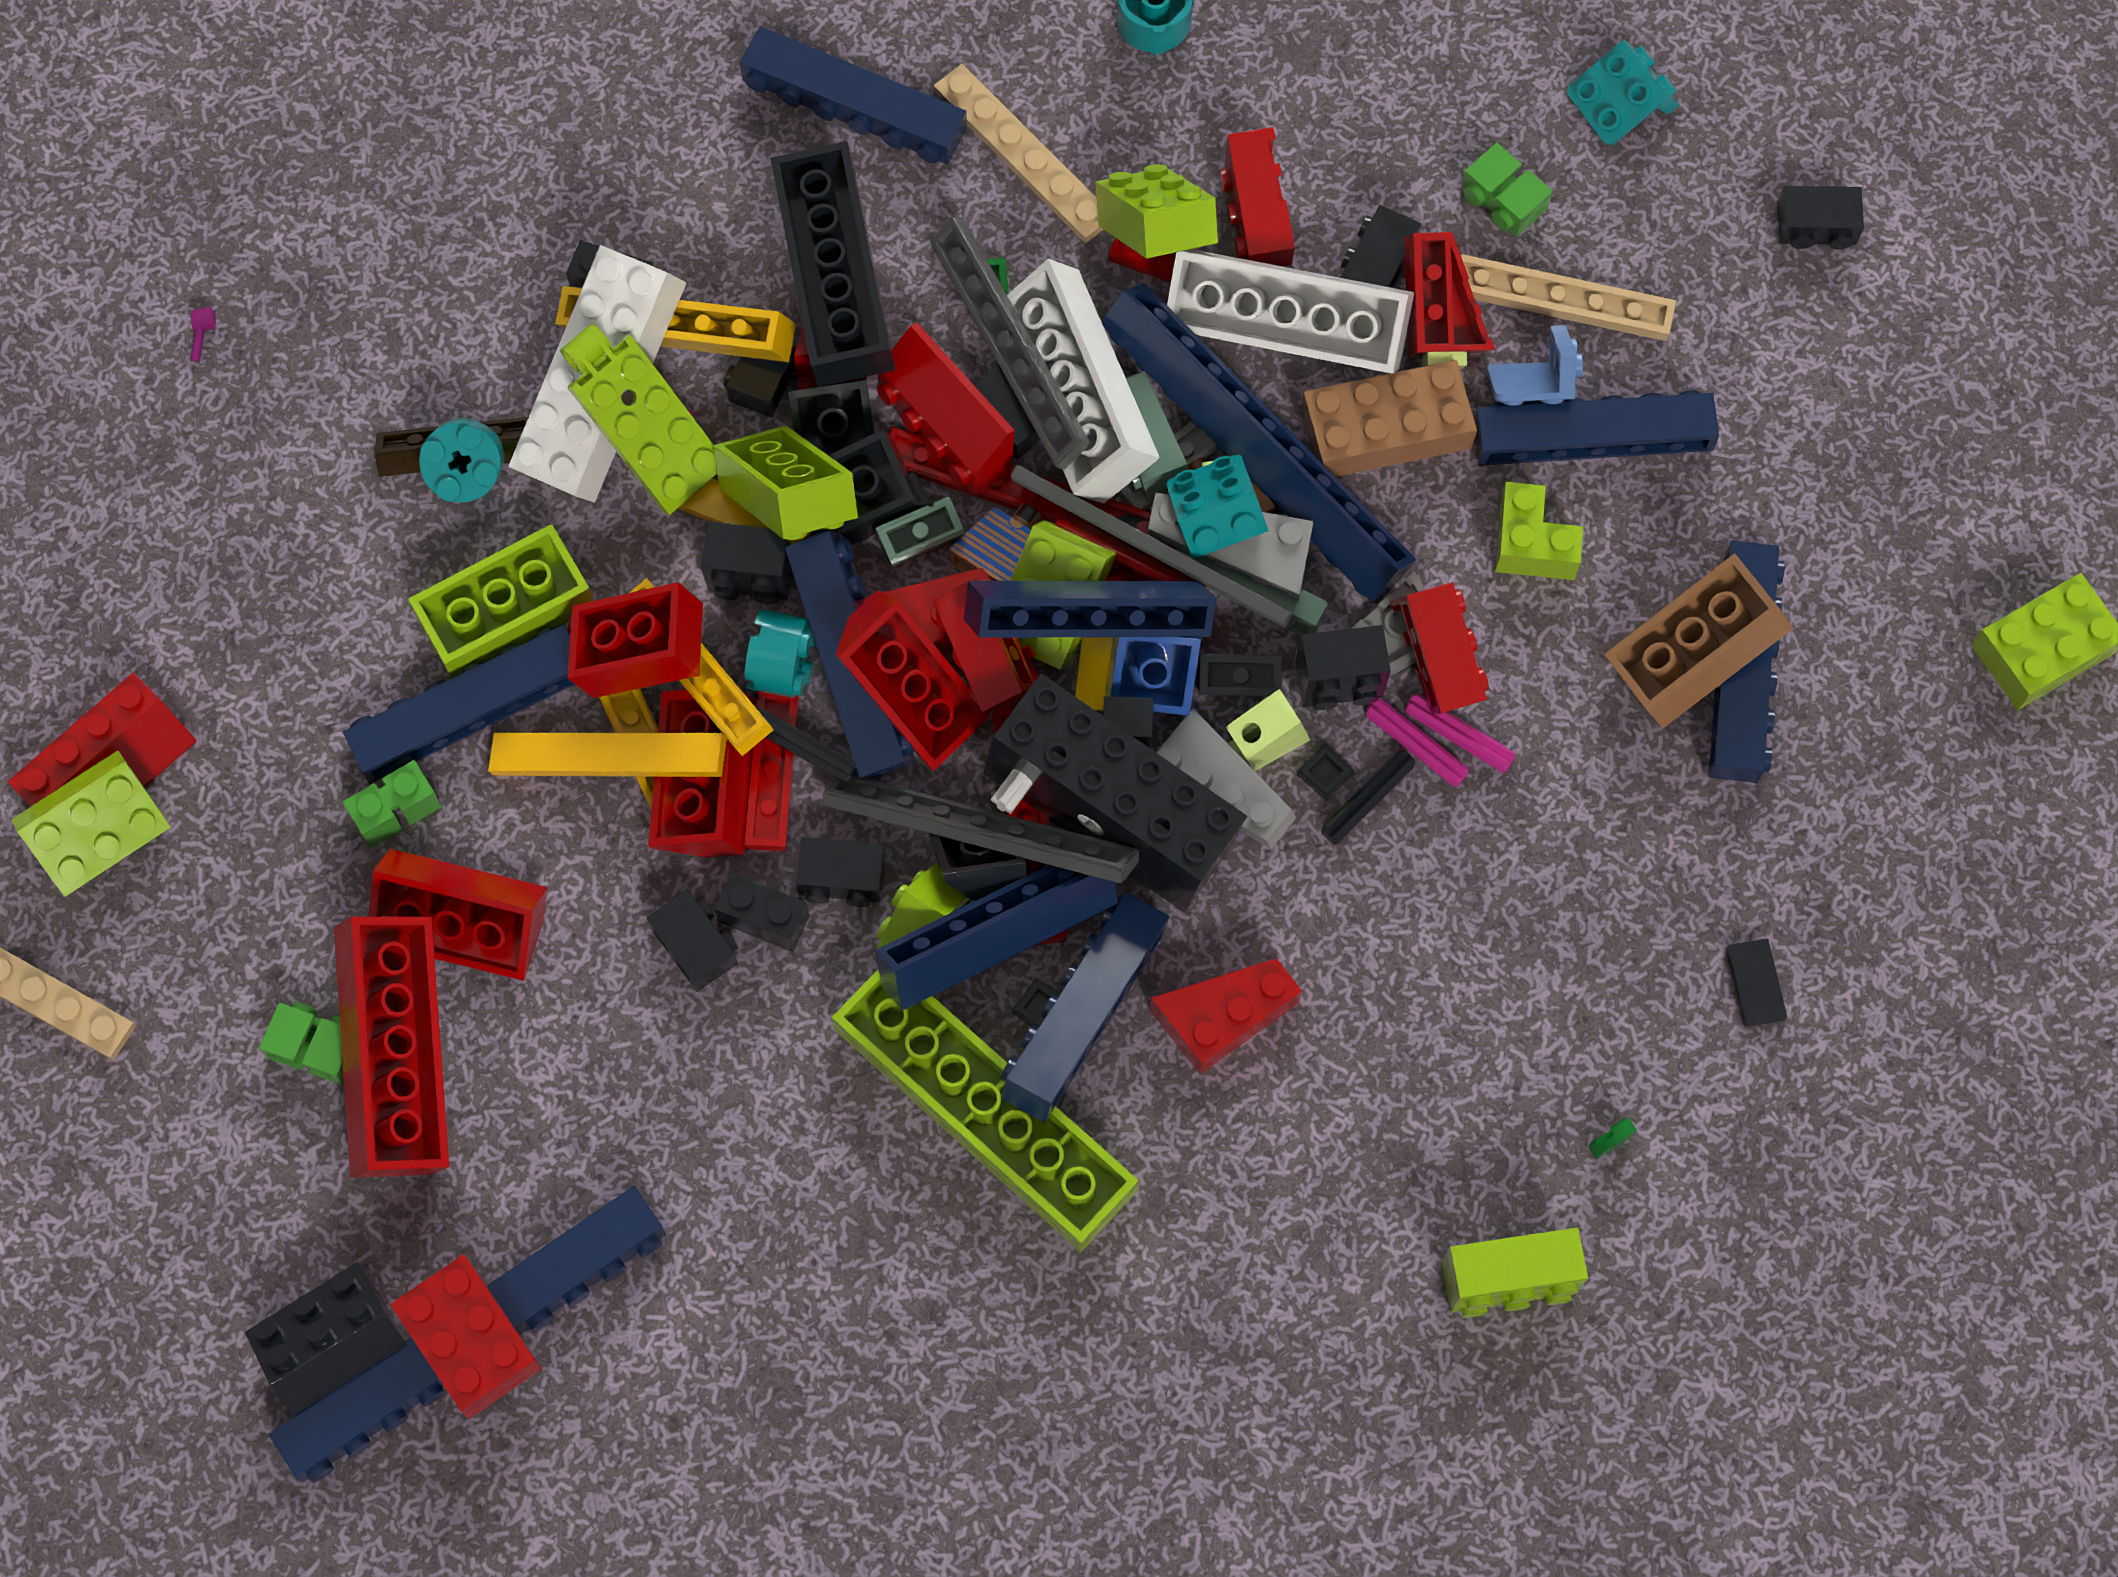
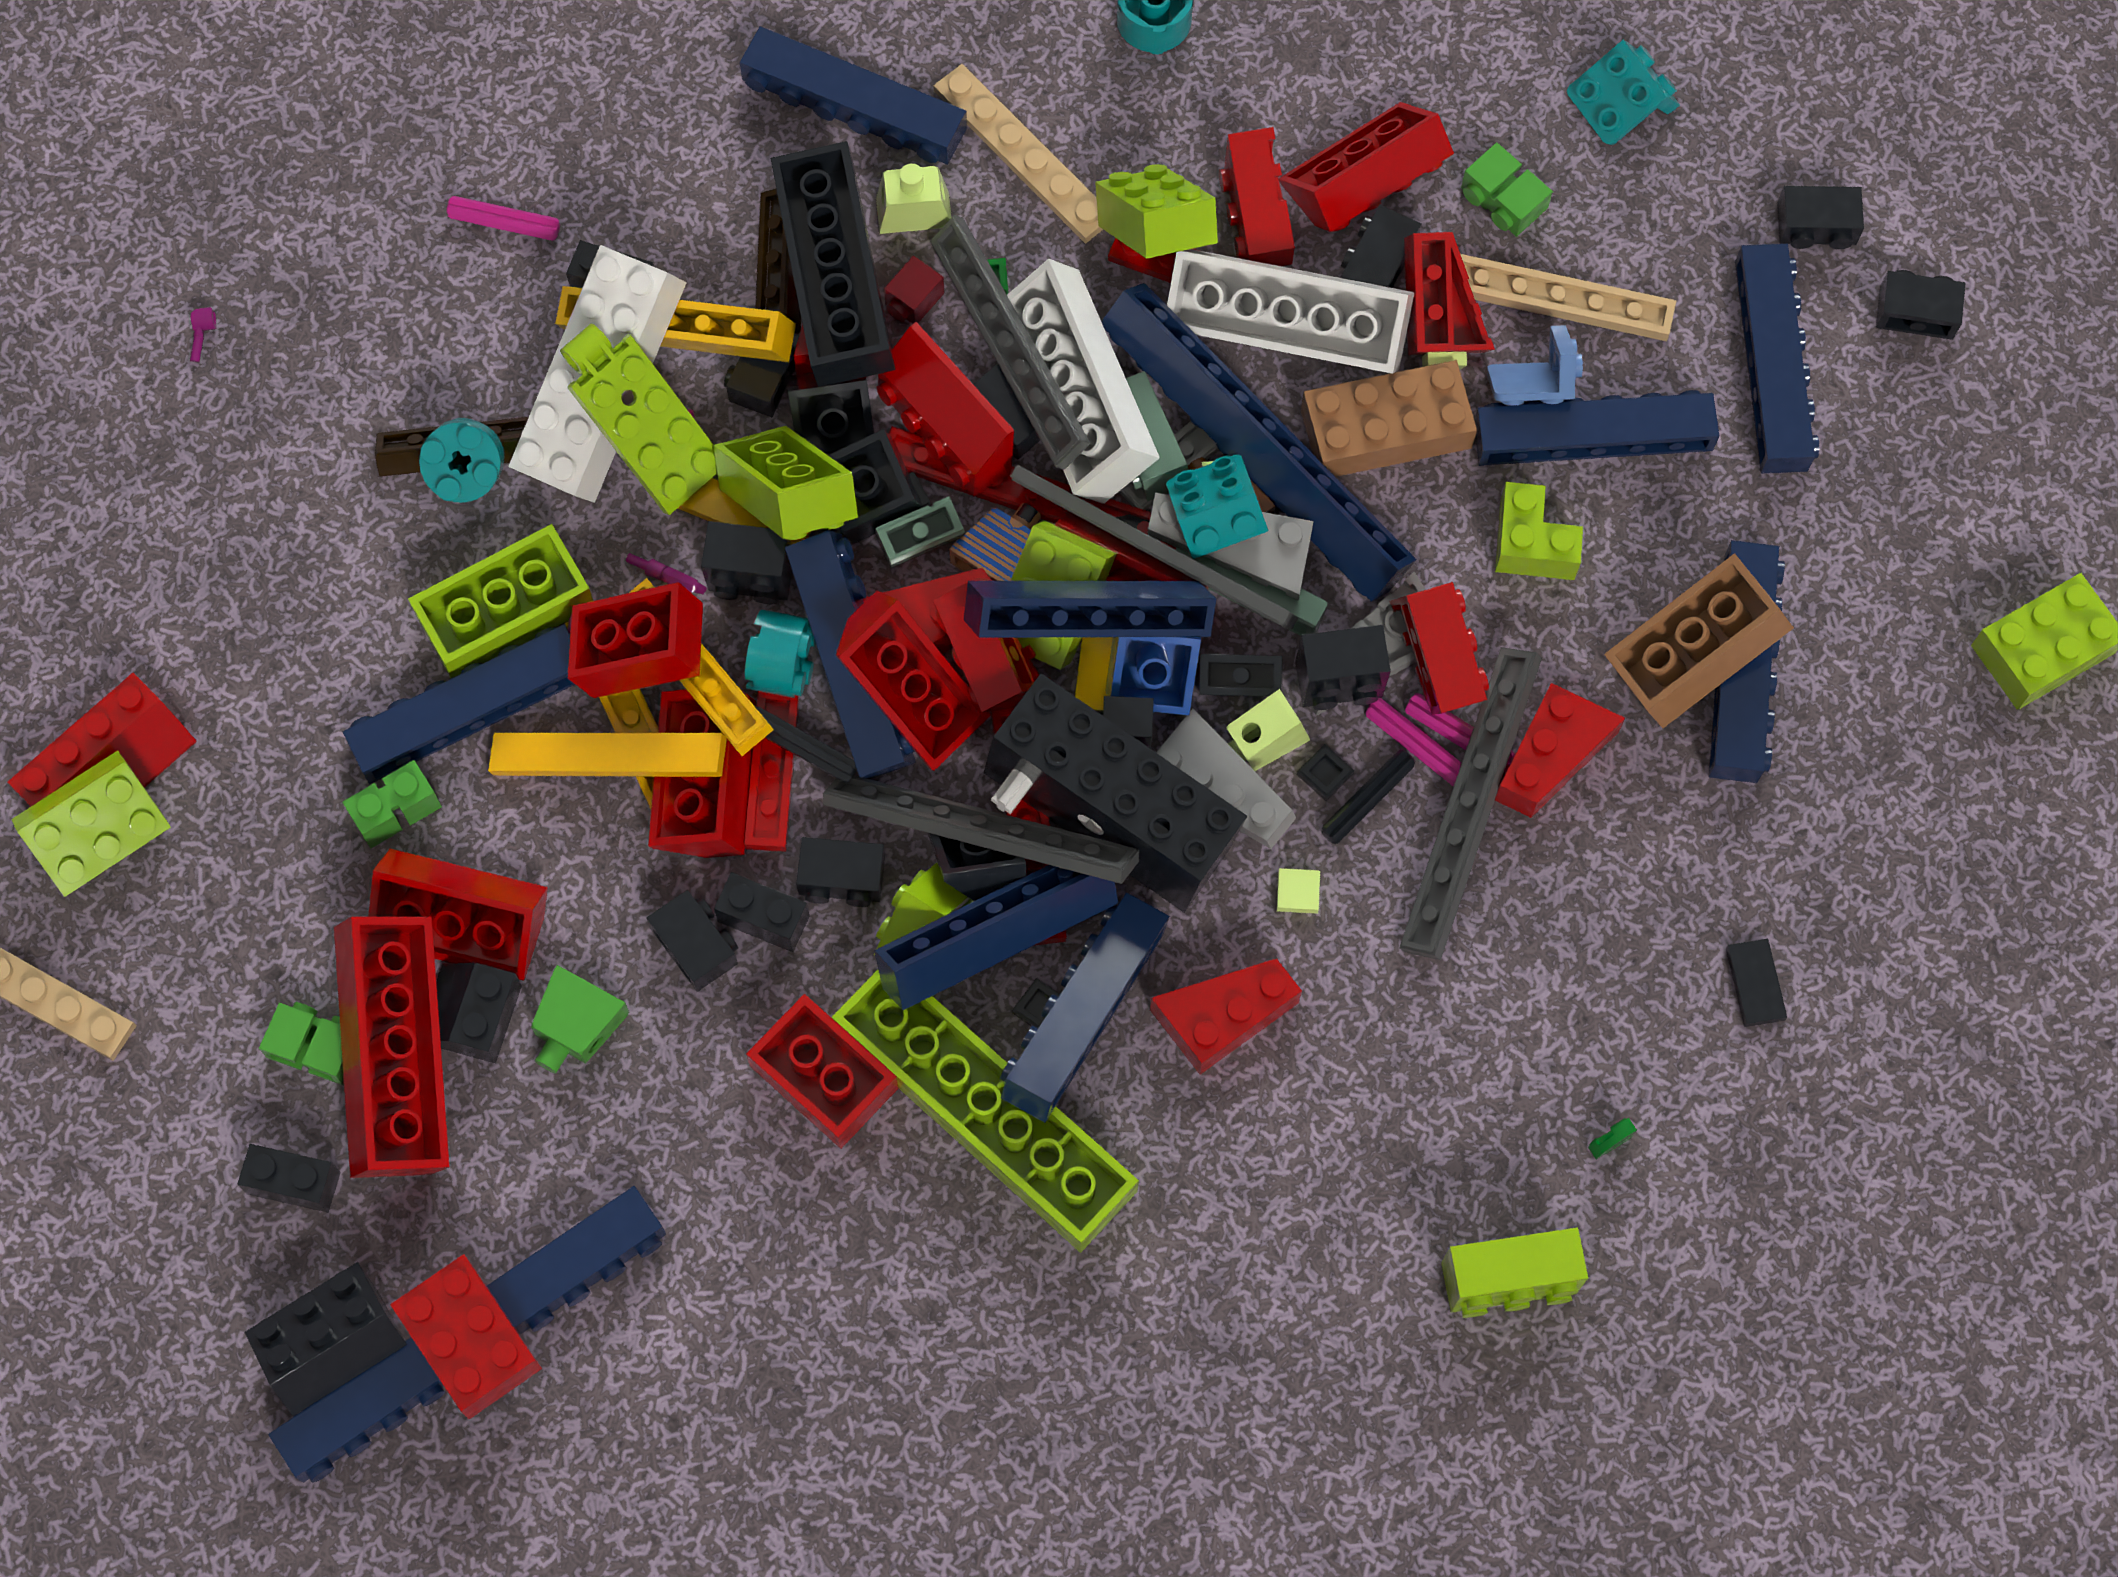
(289, 1178): none -> black brick
(475, 1008): none -> black slope
(503, 218): none -> dark pink axle
(574, 1019): none -> bright green torso
(666, 574): none -> magenta hand
(780, 283): none -> dark brown slope
(822, 1071): none -> red brick
(912, 199): none -> yellowish green torso
(913, 291): none -> dark red brick
(1298, 890): none -> yellowish green tile
(1368, 166): none -> red slope
(1470, 803): none -> dark grey tile
(1555, 747): none -> red wedge
(1775, 358): none -> dark blue brick
(1920, 304): none -> black brick

